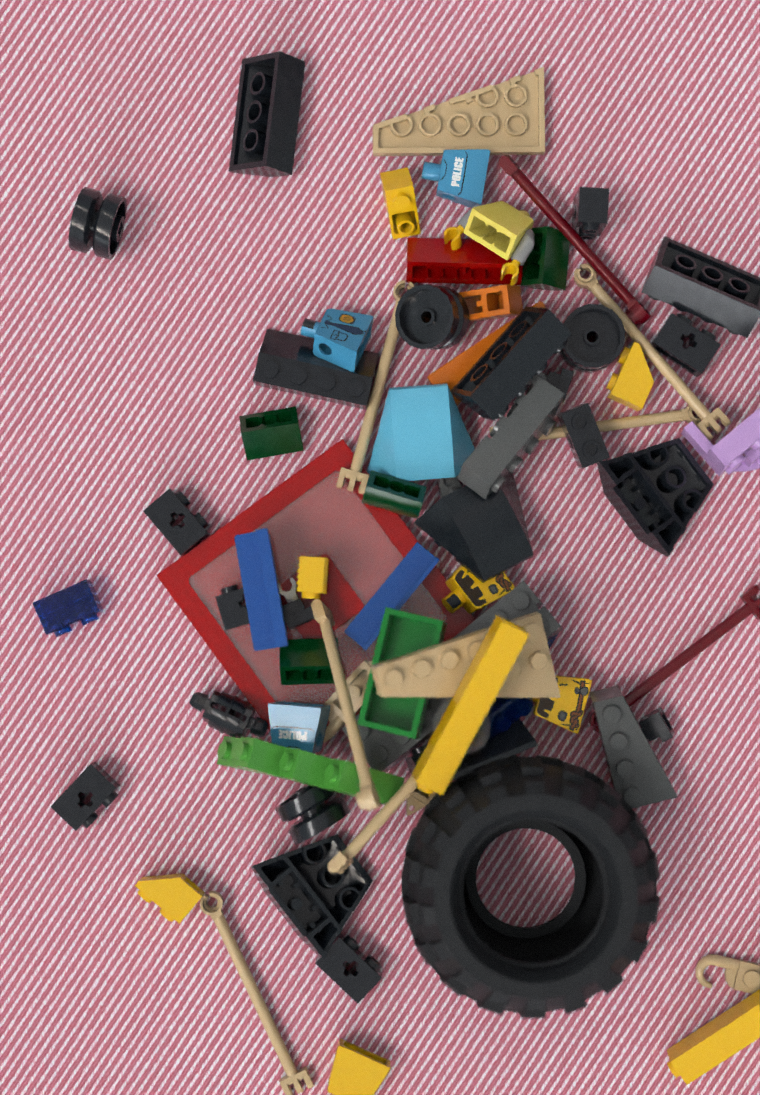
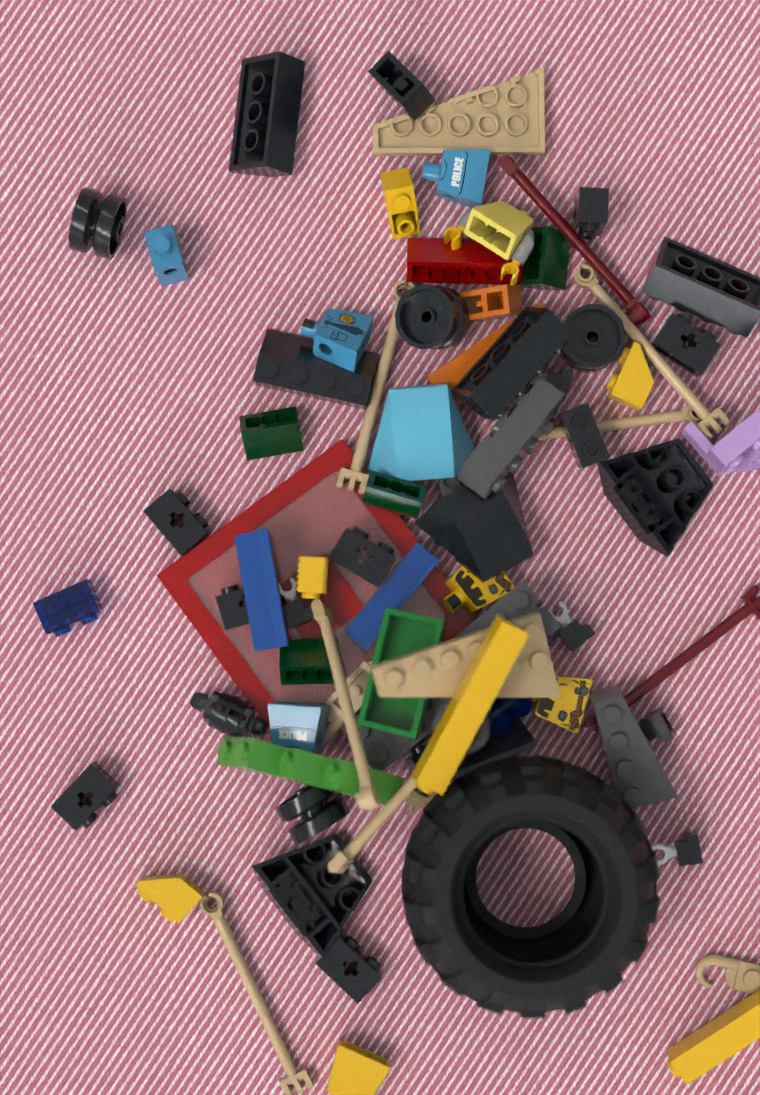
(166, 255): none -> dark azure torso
(345, 555): none -> black brick
(401, 85): none -> black brick
(572, 634): none -> black piece
(686, 850): none -> black piece

